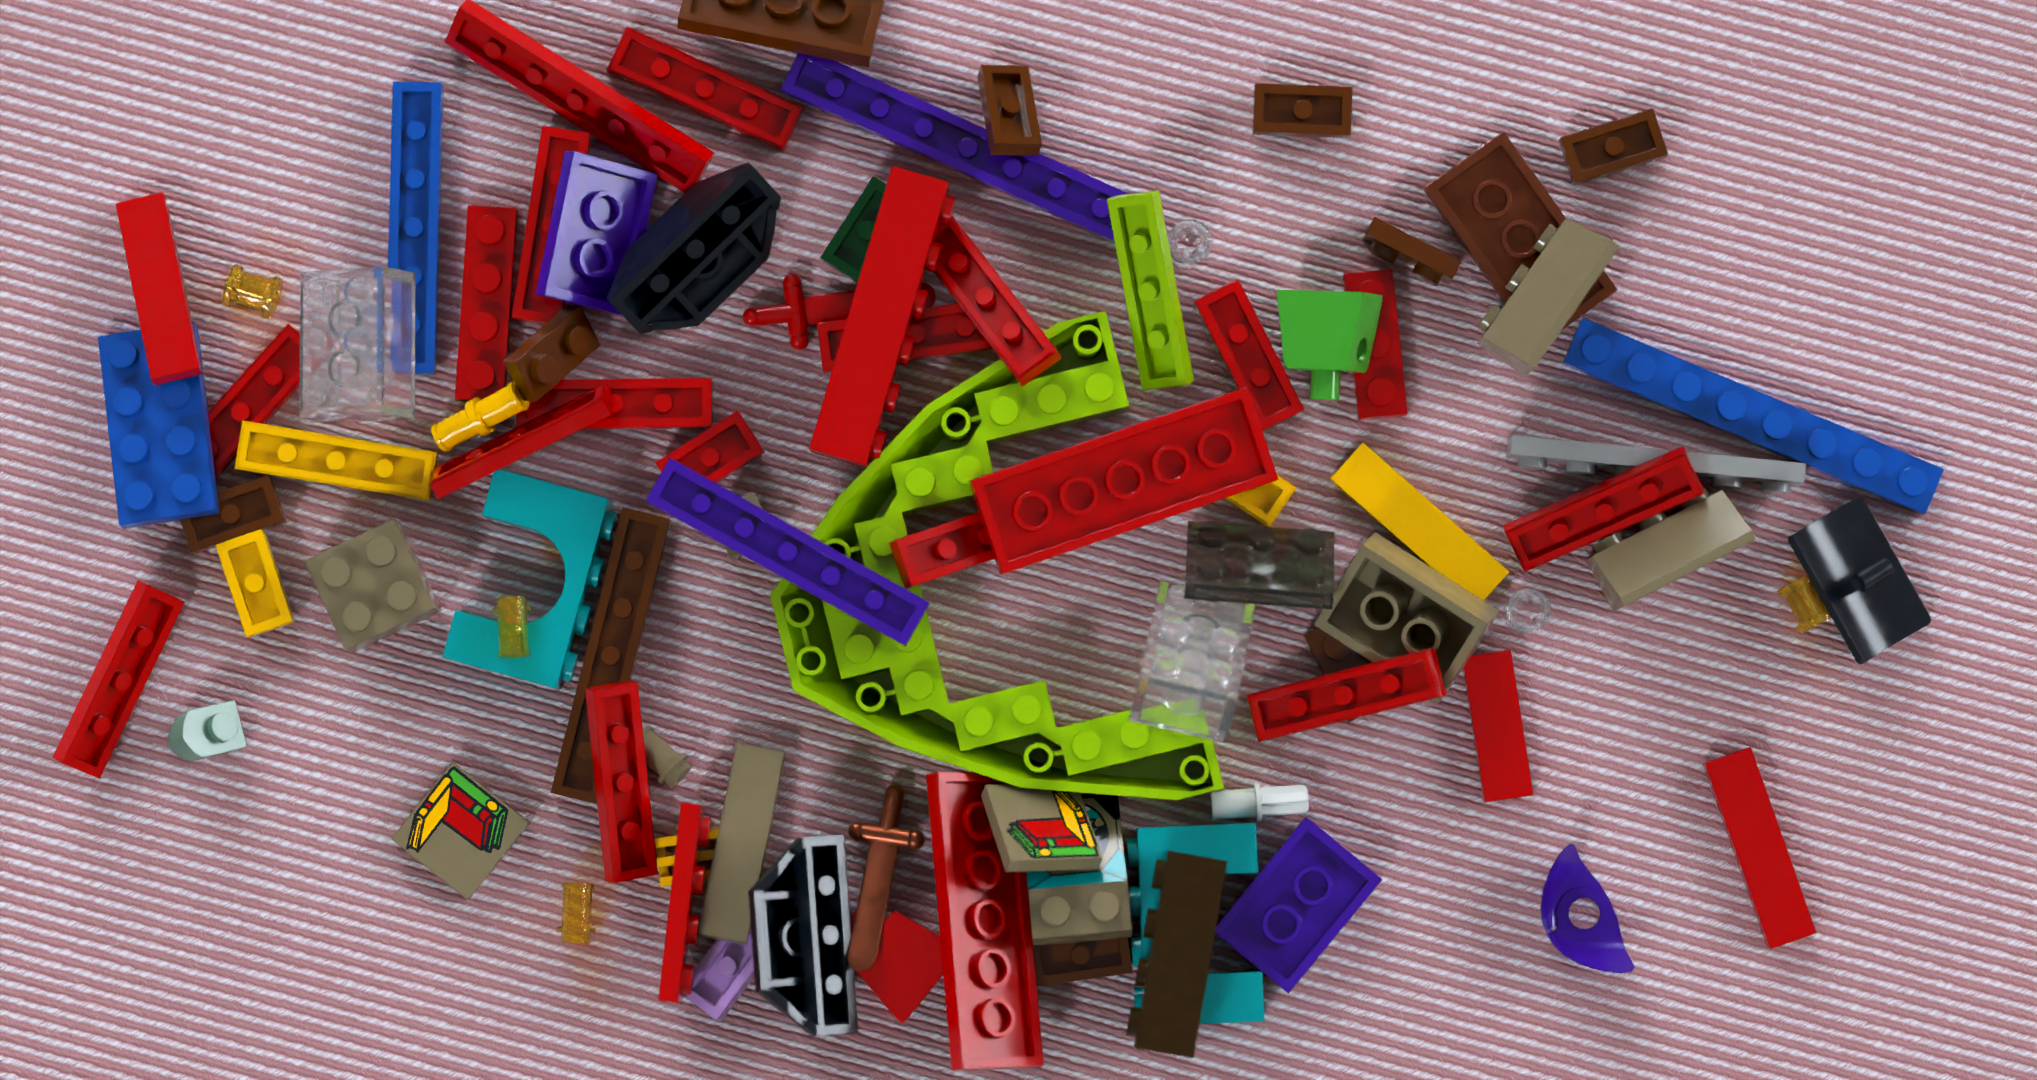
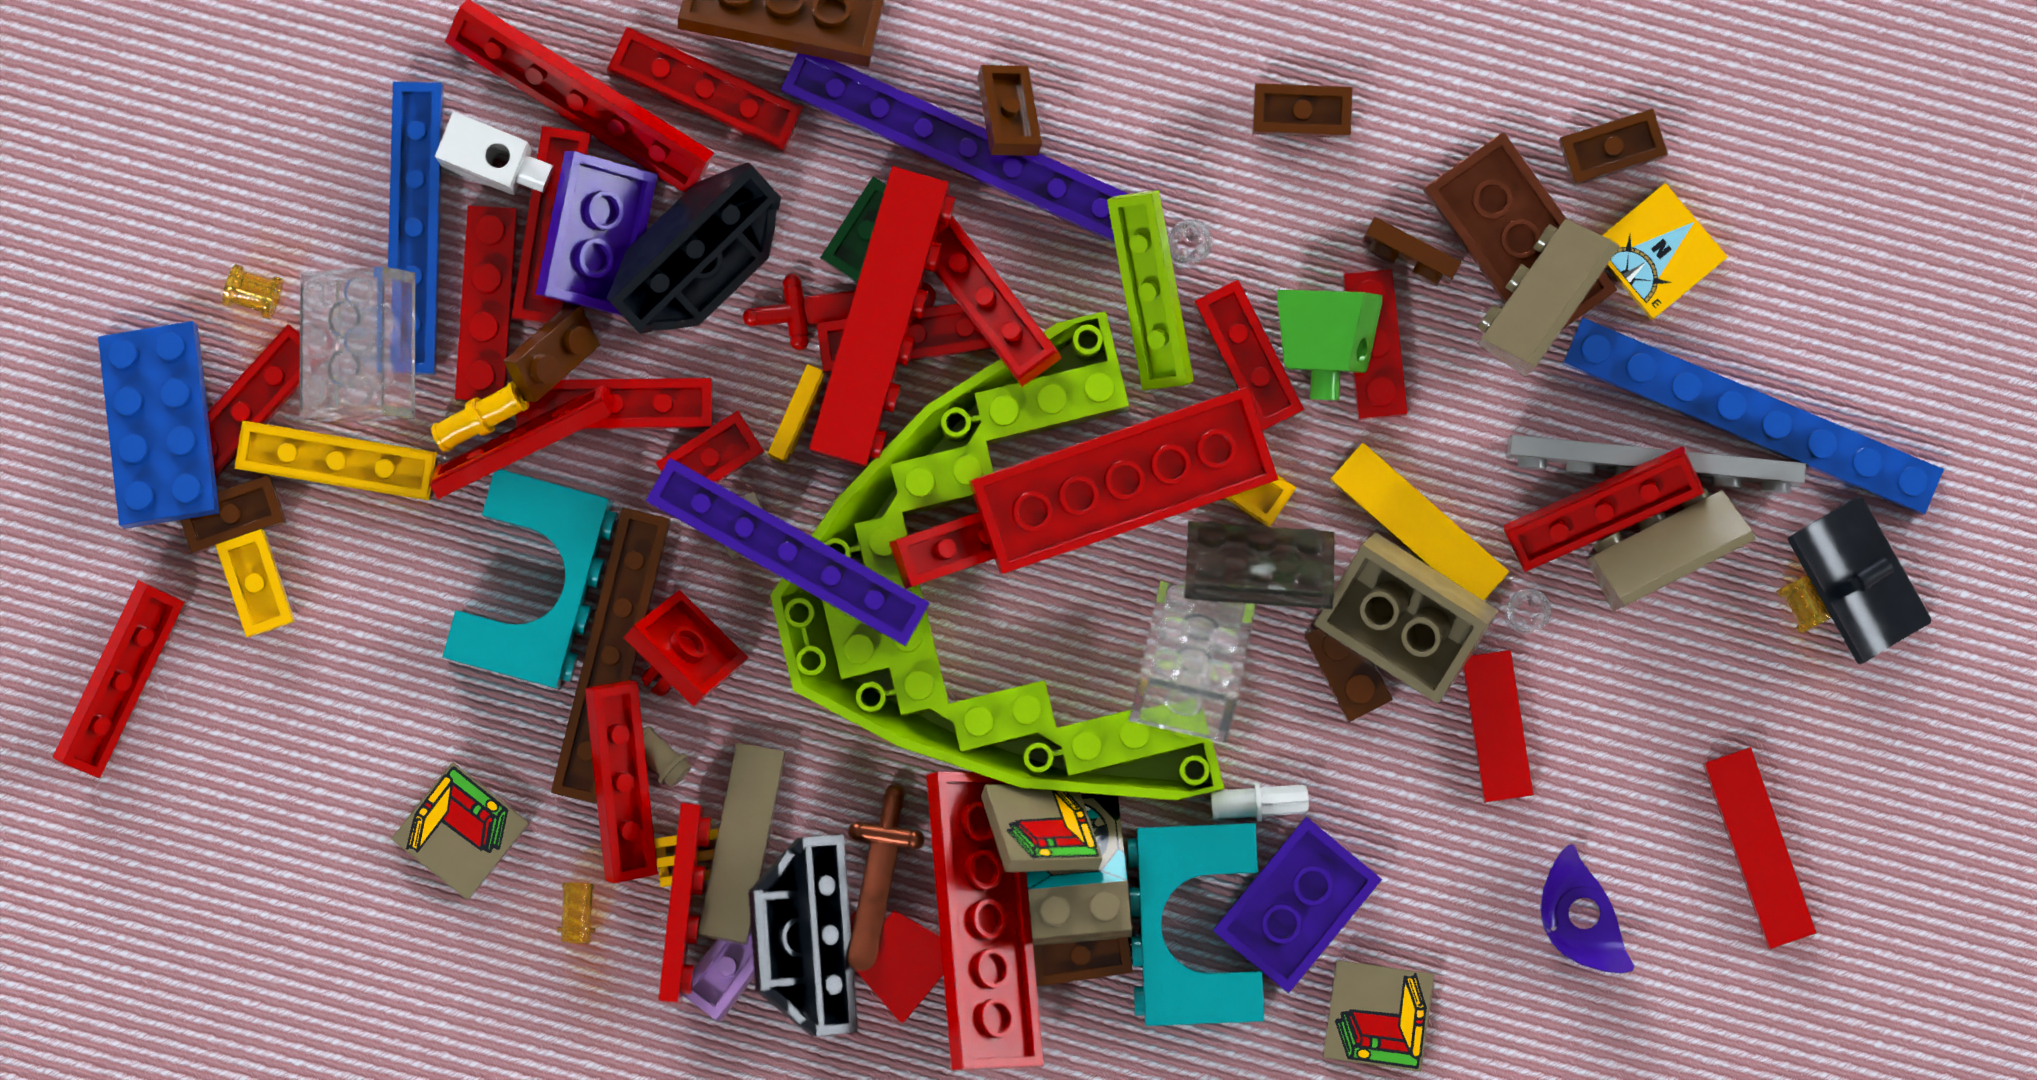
(158, 288): red tile -> none
(207, 732): plate -> none
(372, 586): dark tan brick -> none
(472, 146): none -> white torso
(512, 626): clear yellow pin -> none
(684, 649): none -> red tile
(797, 414): none -> yellow tile
(1179, 953): dark brown brick -> none
(1346, 694): red tile -> none
(1378, 1015): none -> tile
(1661, 251): none -> yellow tile

